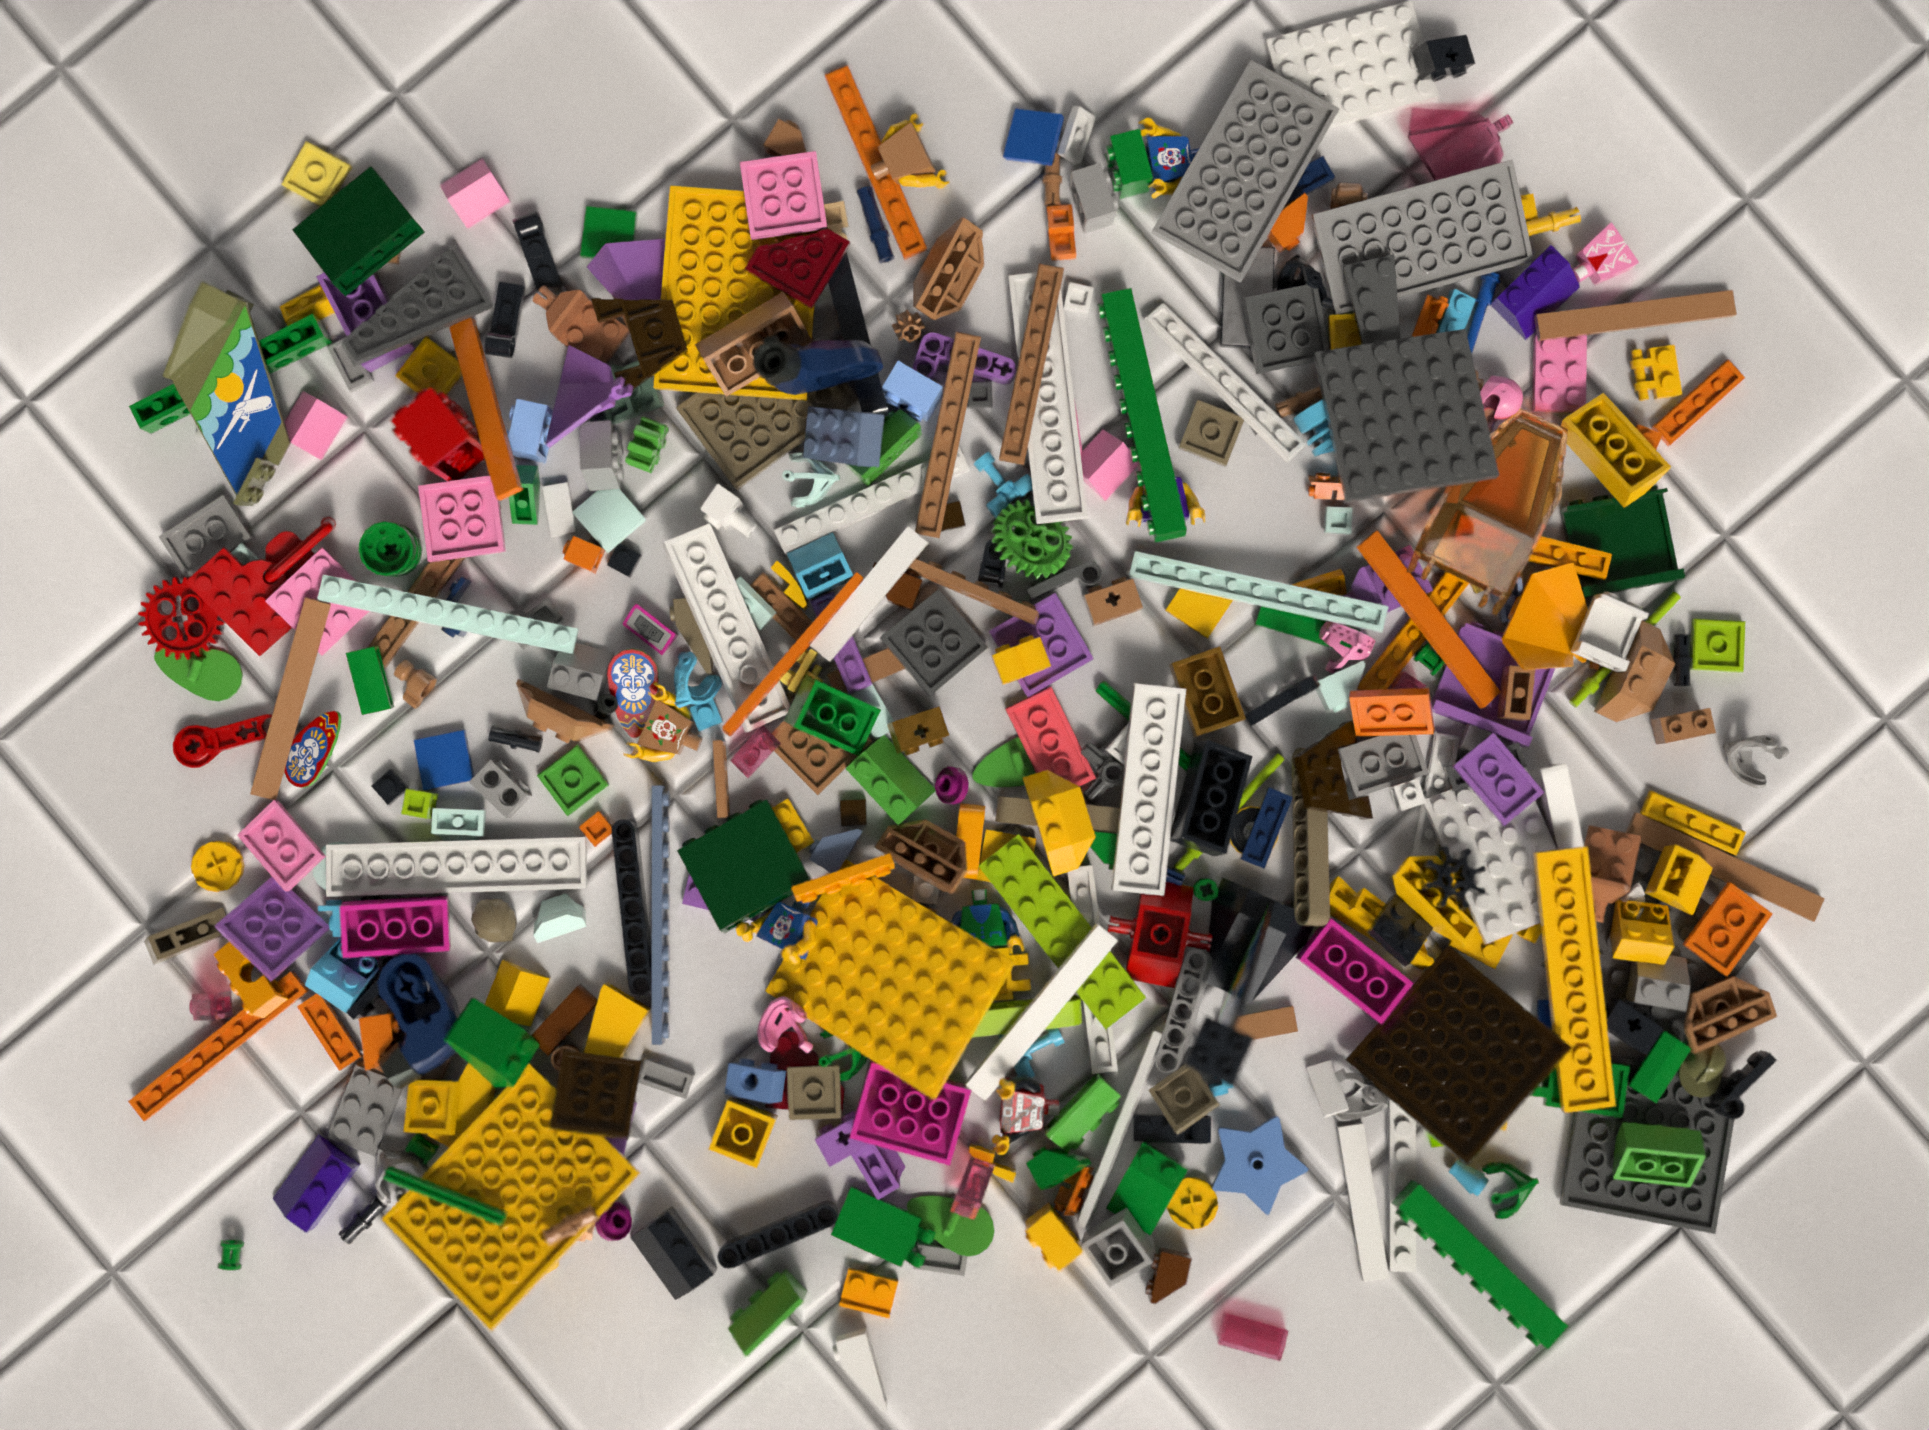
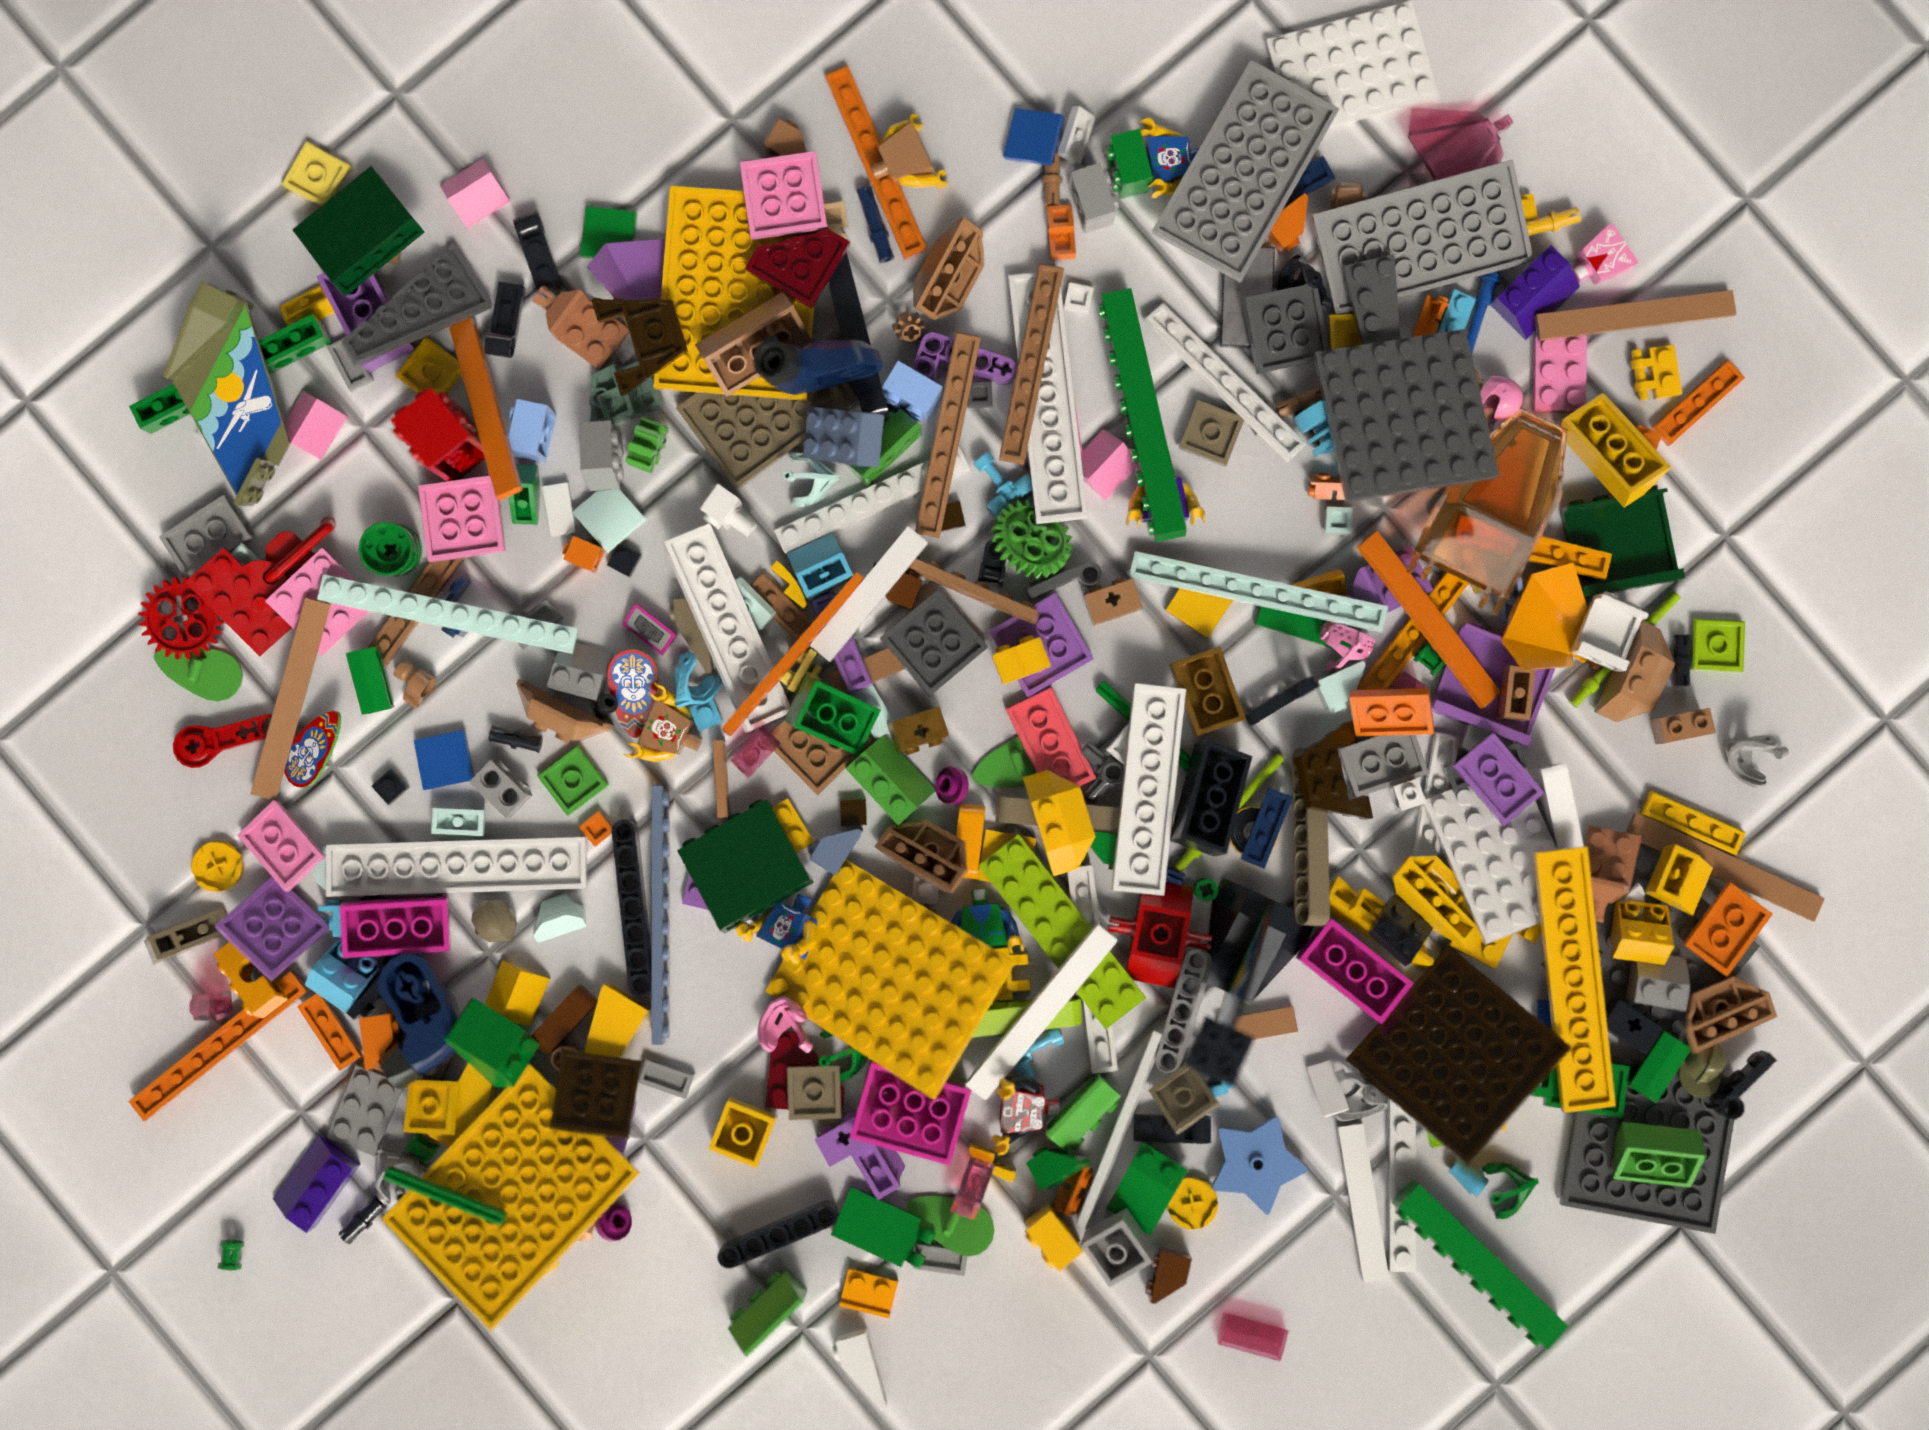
(419, 803): lime brick -> none
(570, 1225): medium nougat pin -> none
(583, 391): medium lavender panel -> none
(674, 1253): black slope -> none
(741, 1081): medium blue brick -> none
(852, 875): light orange plate -> none
(1443, 58): black brick -> none
(1463, 875): black gear -> none

